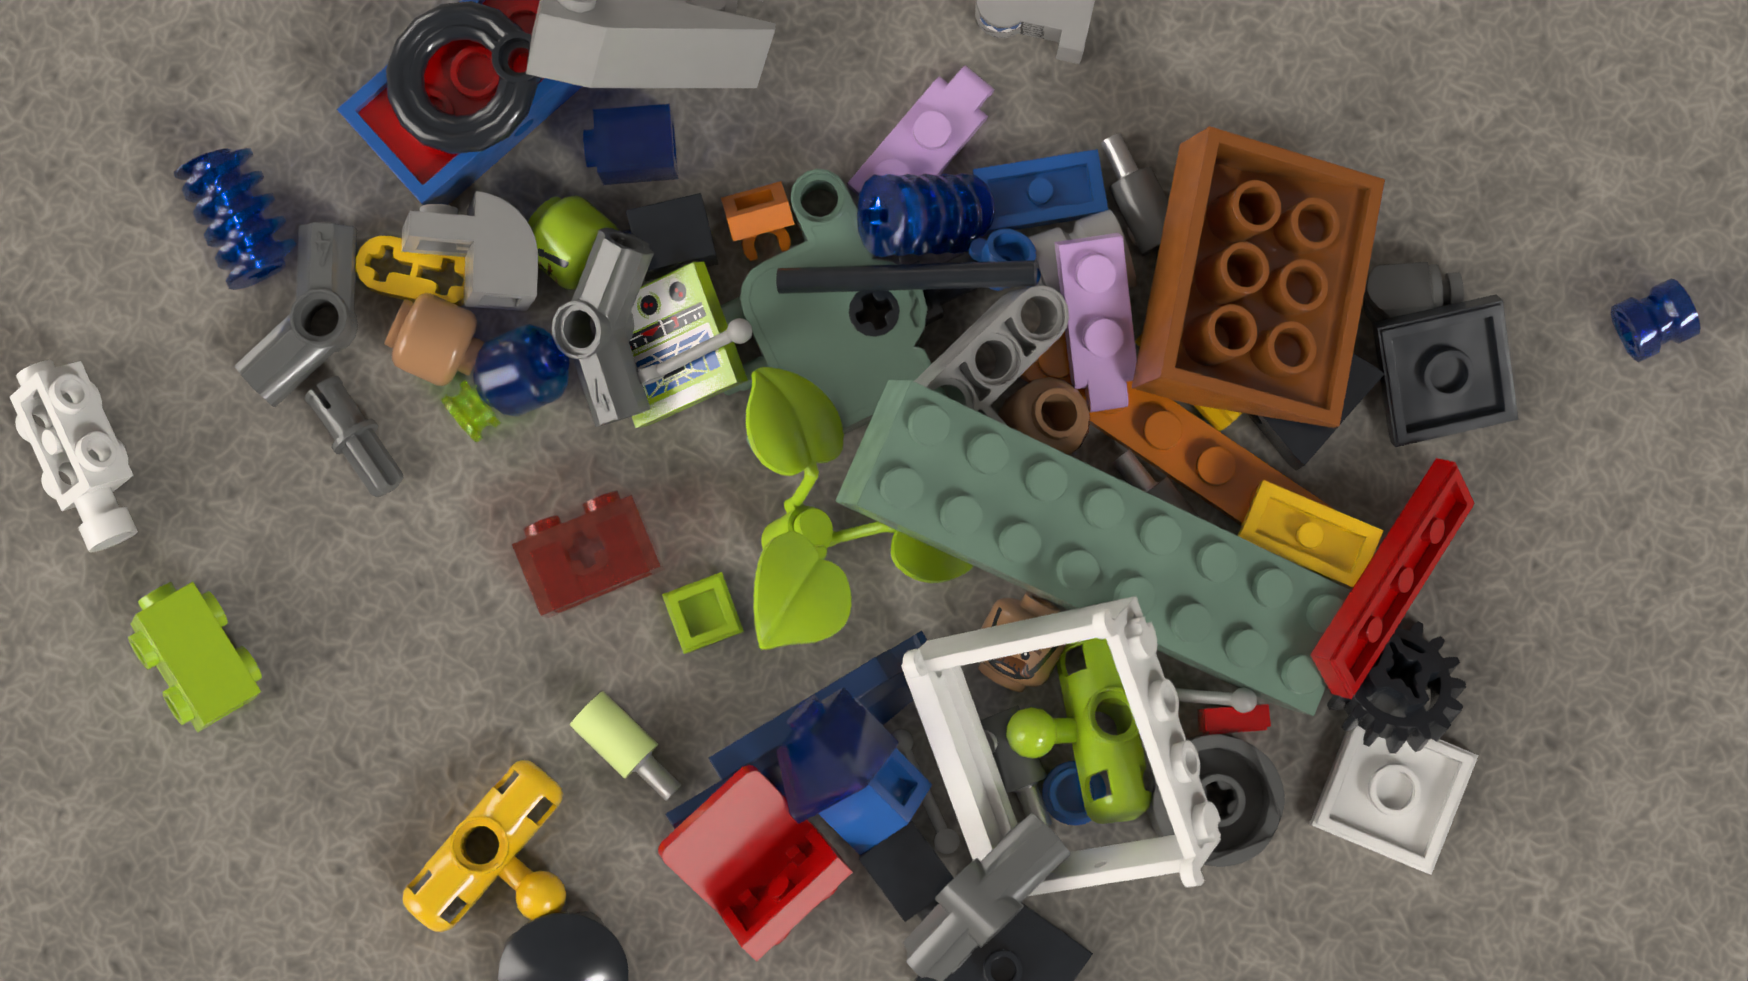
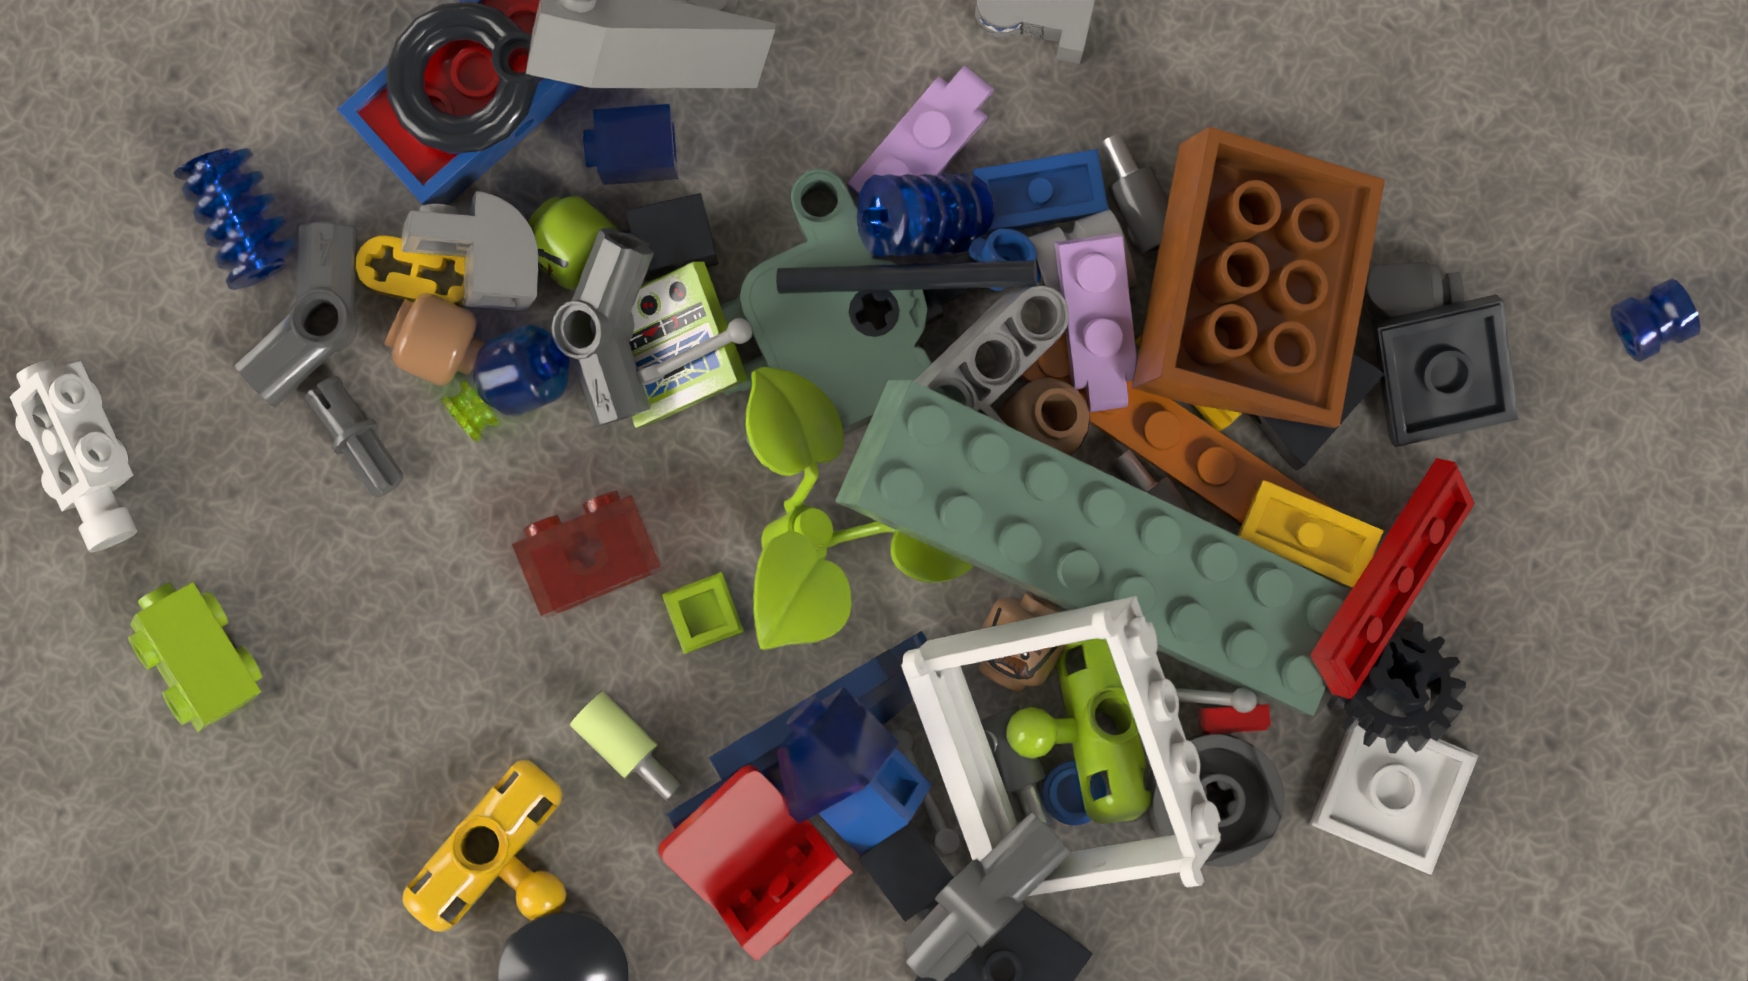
(756, 213): orange tile -> none

